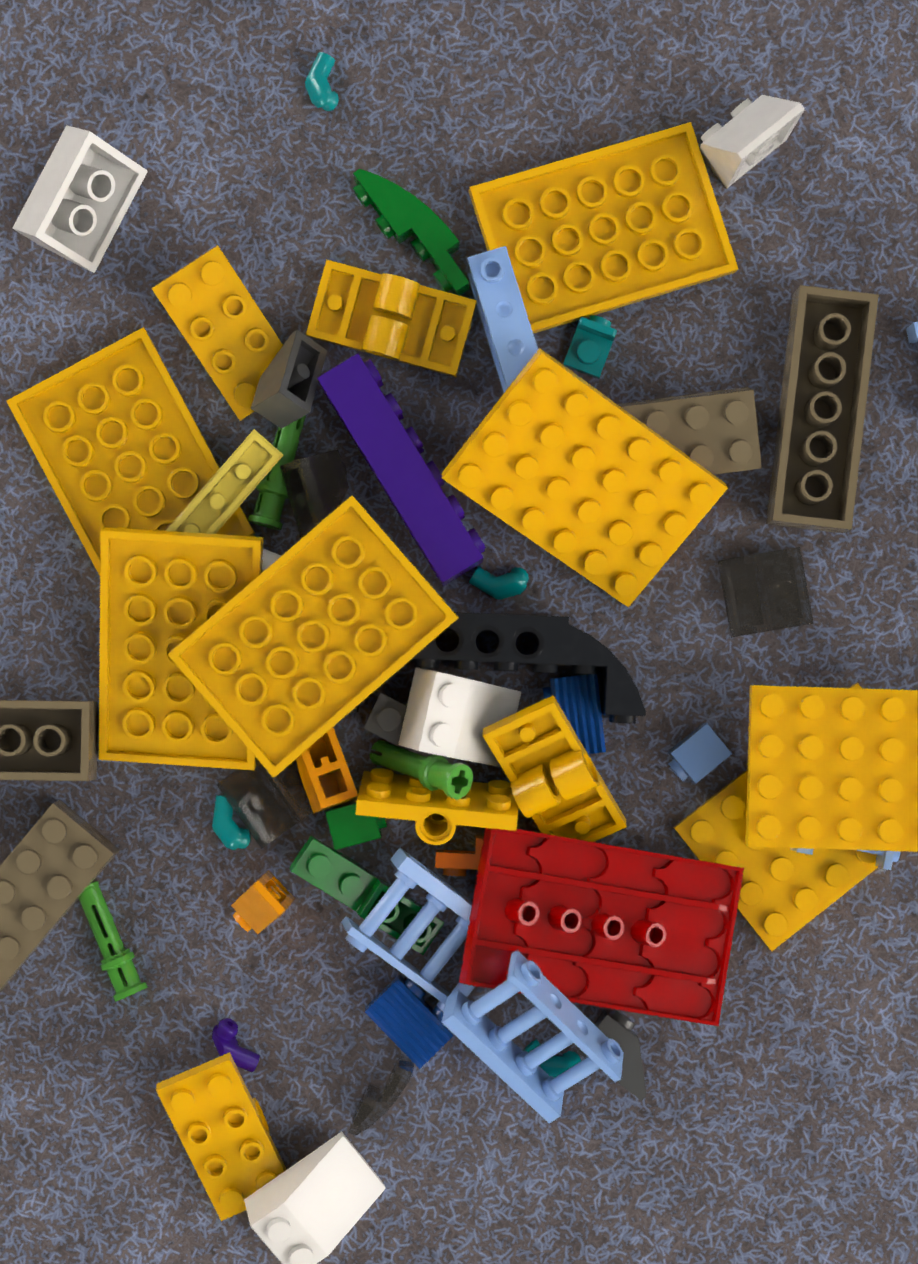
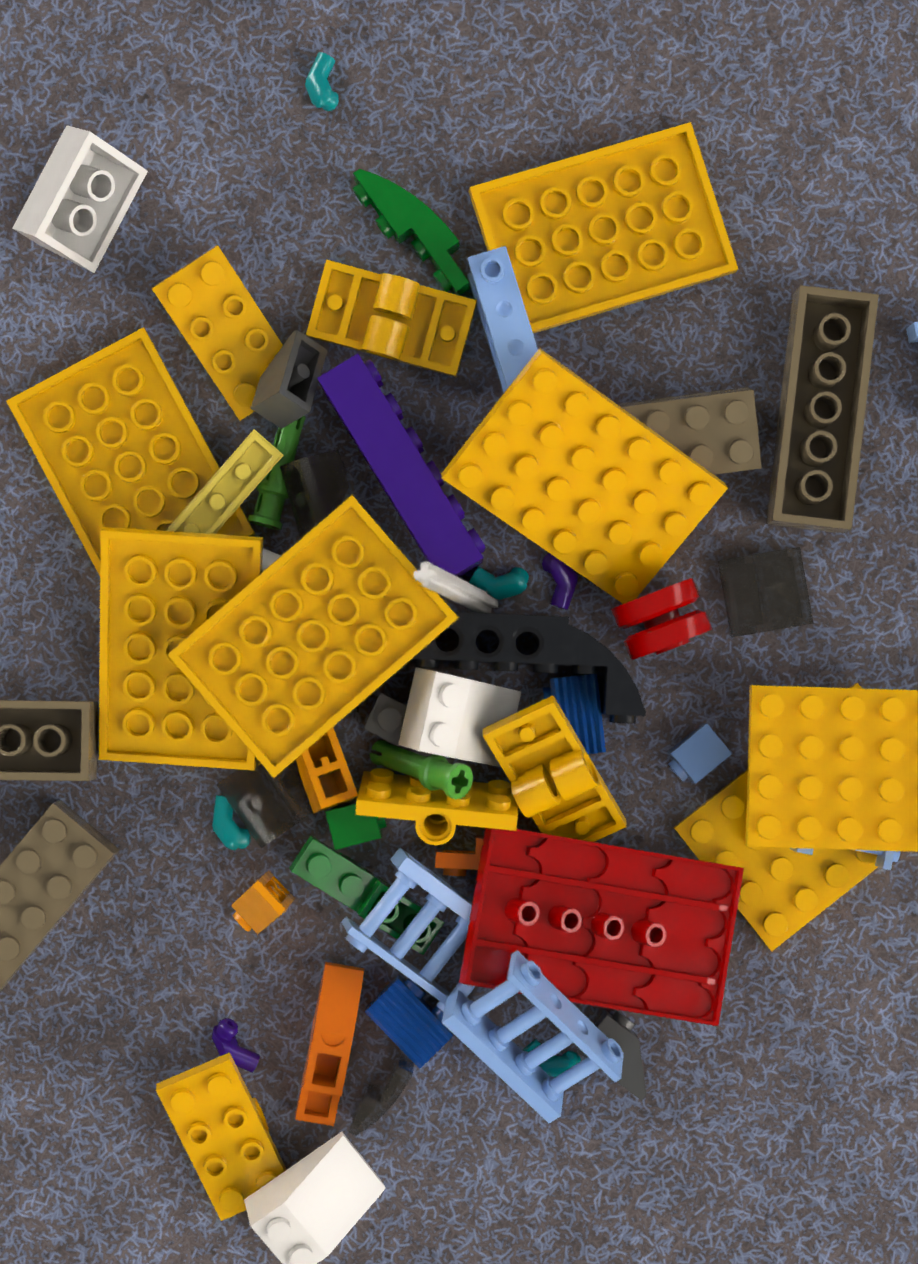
(122, 957): bright green pin -> none
(330, 1044): none -> orange slope
(455, 588): none -> white axle
(565, 579): none -> dark purple arm
(590, 346): teal bracket -> none
(661, 618): none -> red wheel
(749, 136): white slope -> none

